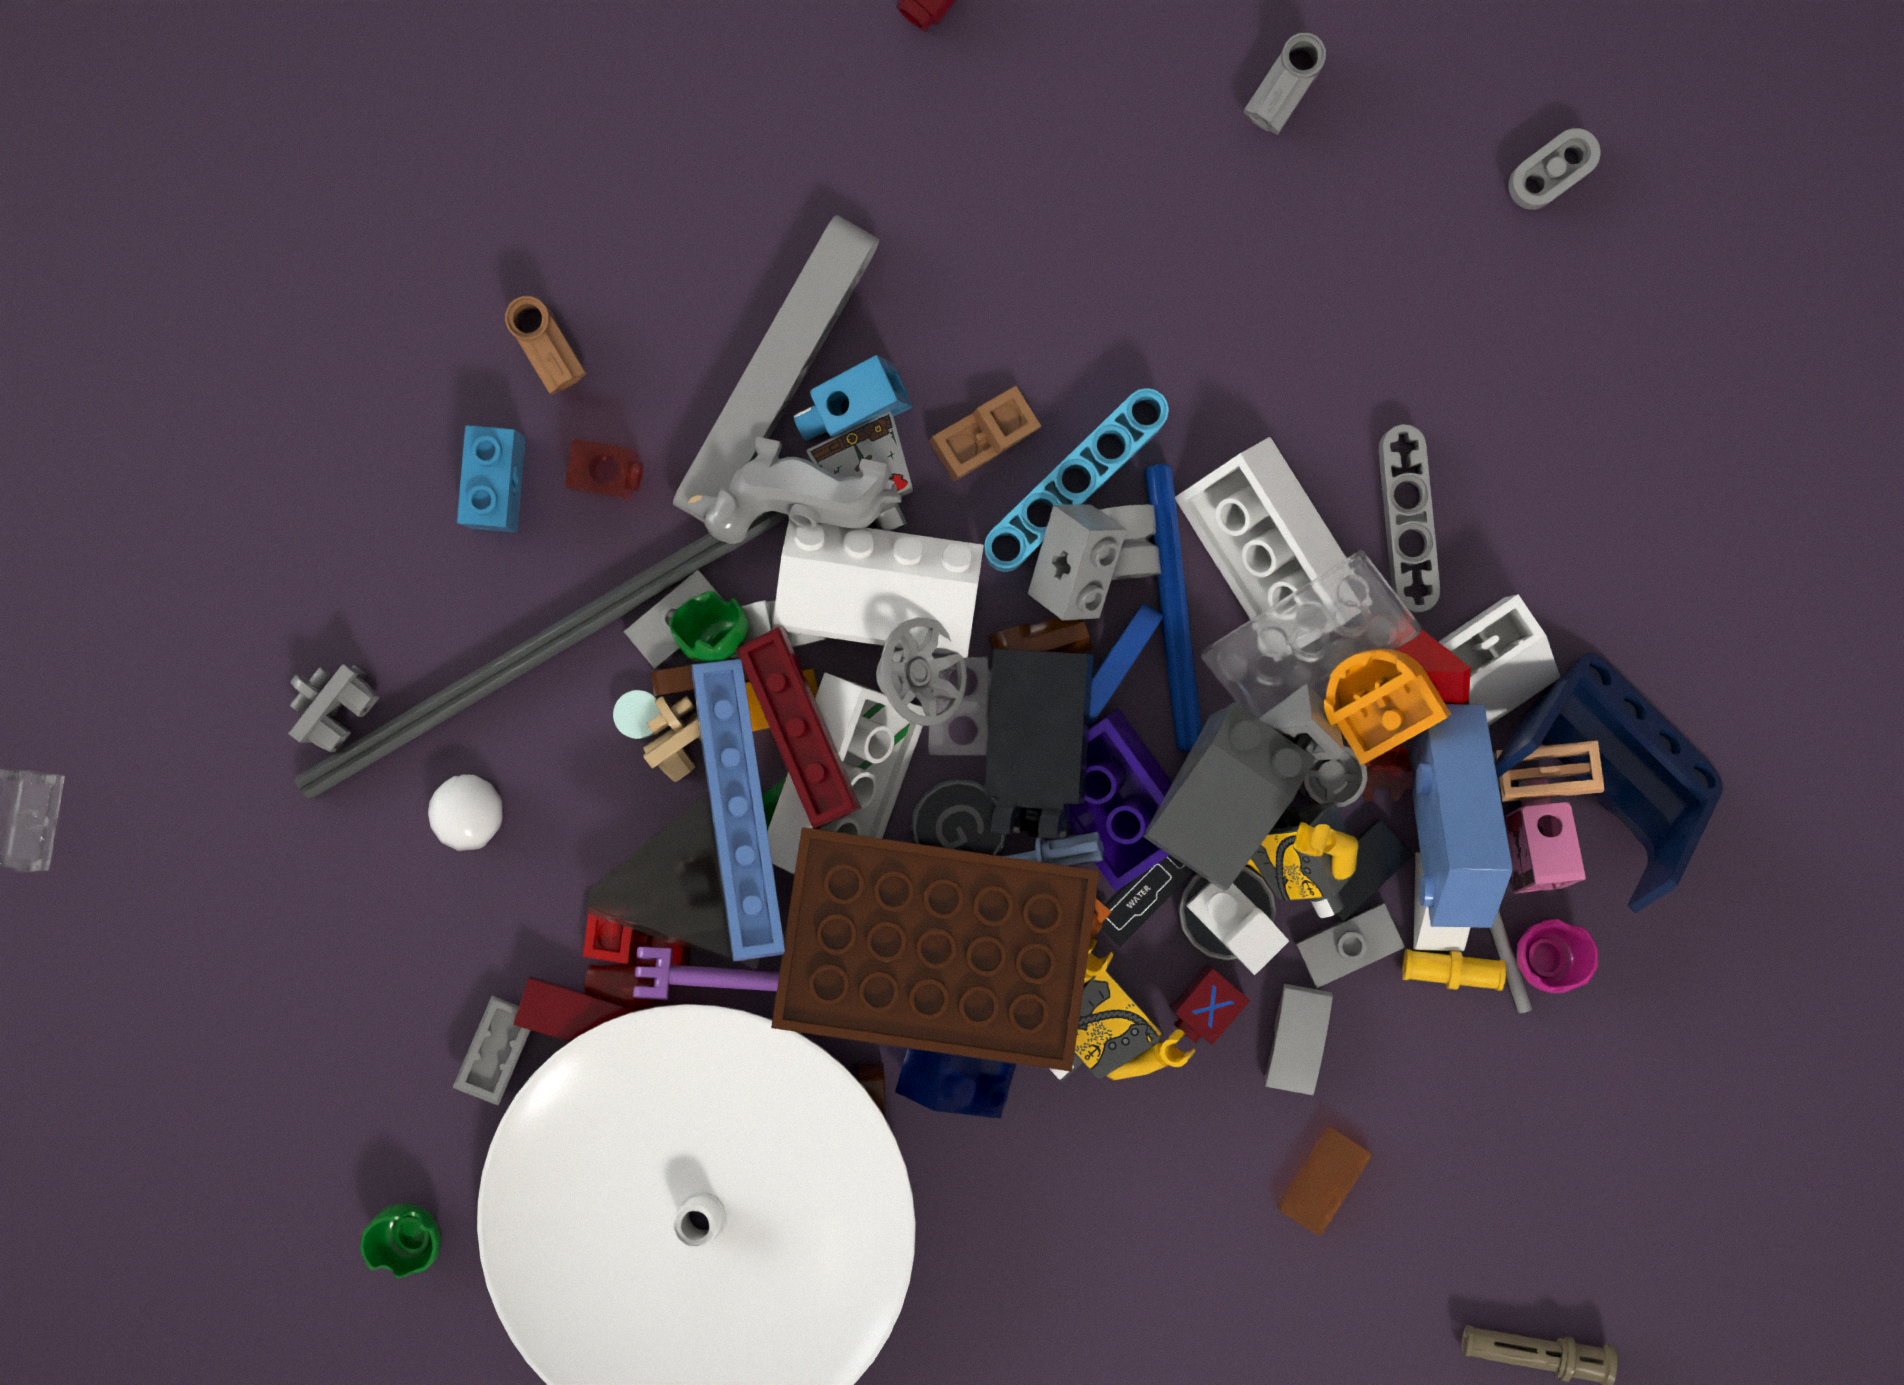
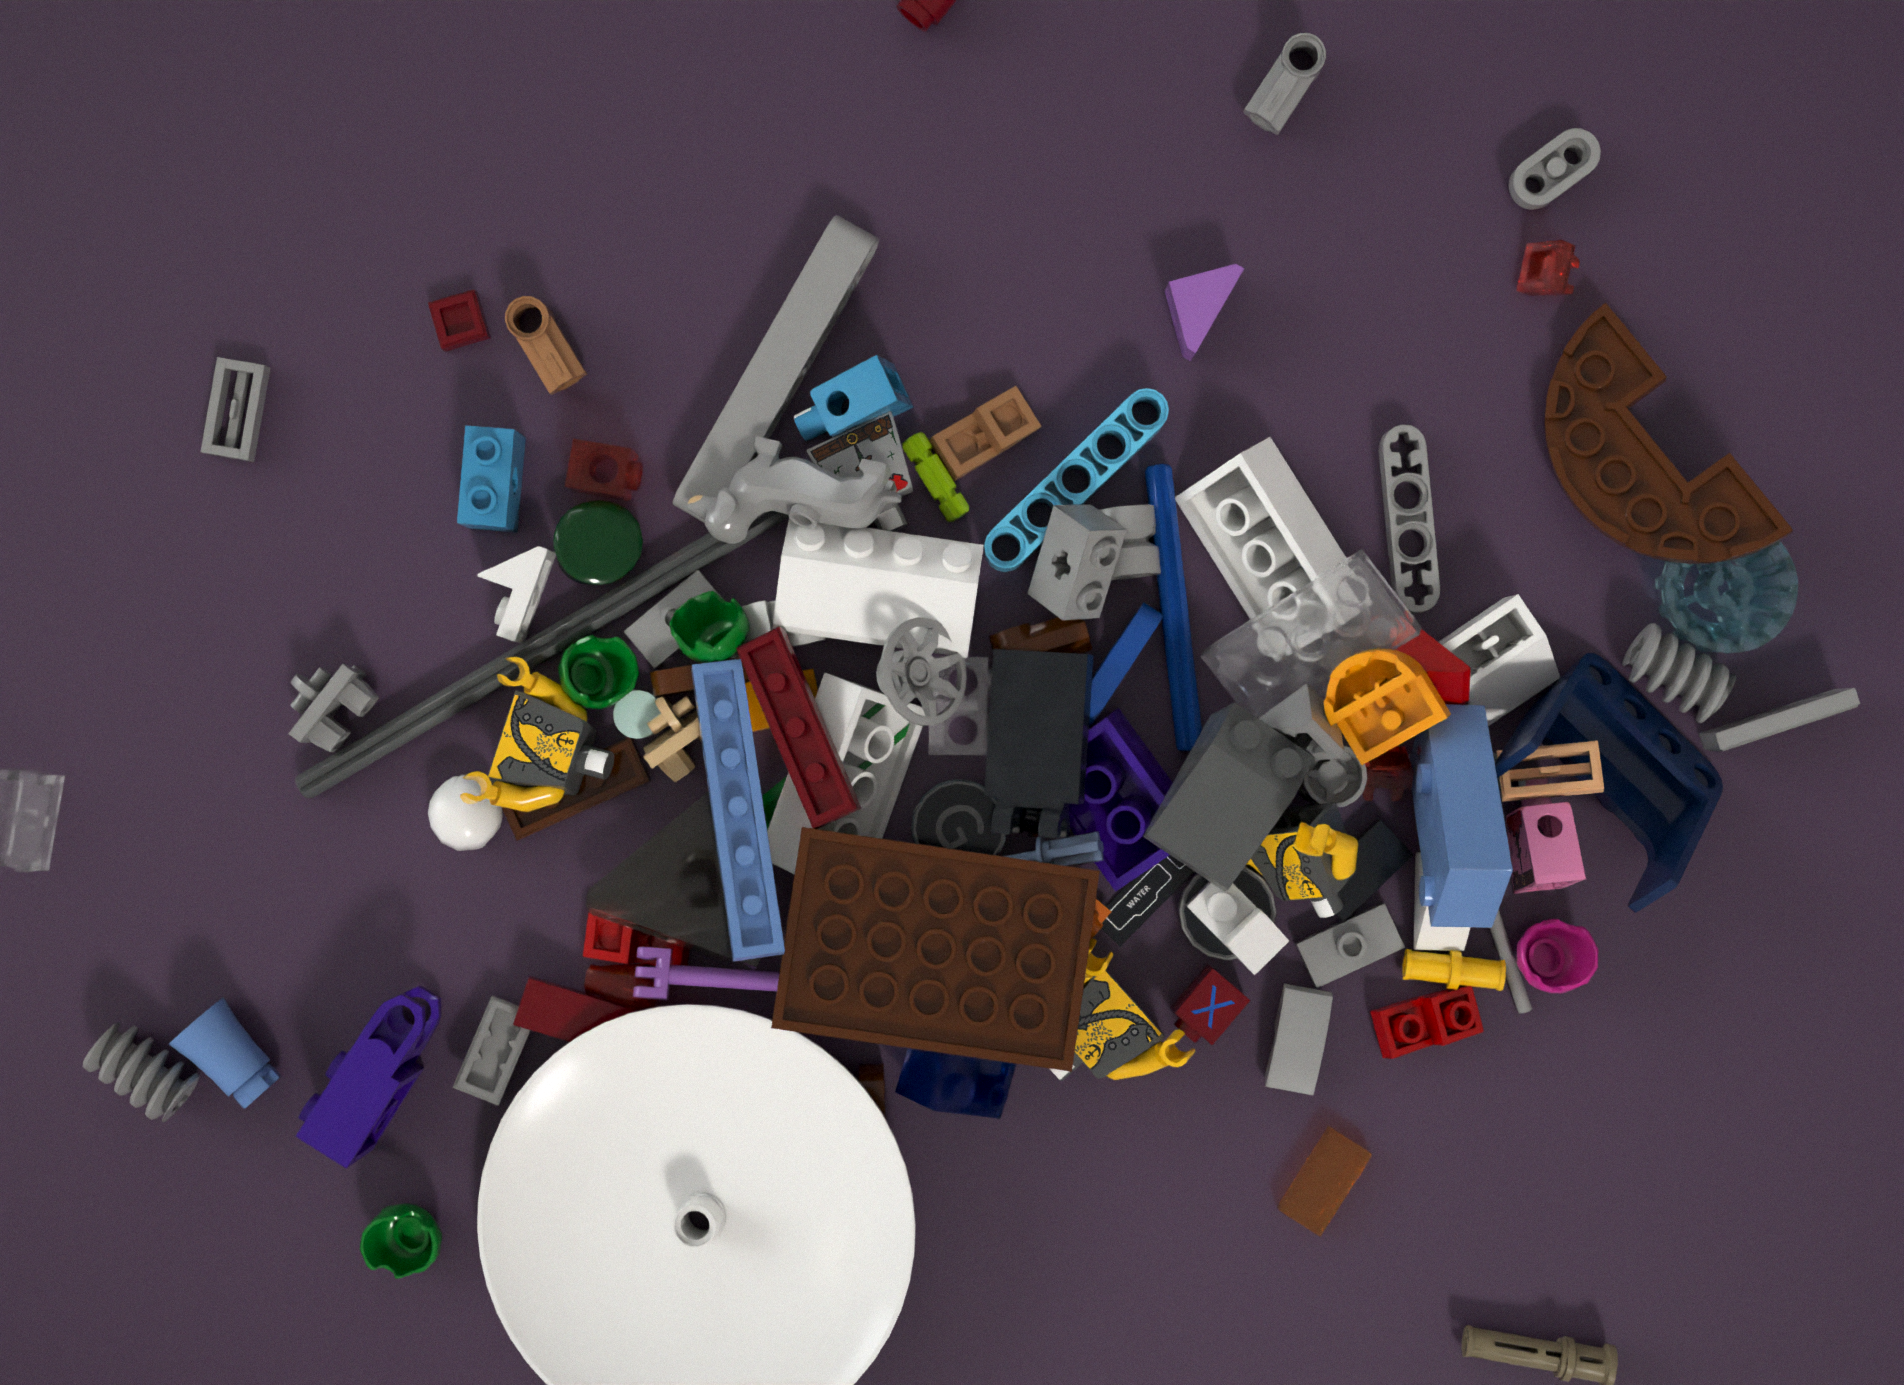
(140, 1072): none -> light grey piece
(227, 1054): none -> medium blue plant
(254, 410): none -> light grey tile
(370, 1080): none -> dark purple brick
(459, 320): none -> dark red tile
(527, 578): none -> white slope
(541, 748): none -> torso
(597, 542): none -> dark green piece
(598, 671): none -> green hair
(626, 775): none -> reddish brown tile
(935, 477): none -> lime axle
(1196, 303): none -> medium lavender slope
(1426, 1021): none -> red slope
(1547, 268): none -> clear red tile
(1624, 478): none -> reddish brown plate
(1679, 671): none -> light grey piece
(1749, 613): none -> clear light blue gear
(1779, 719): none -> light grey tile

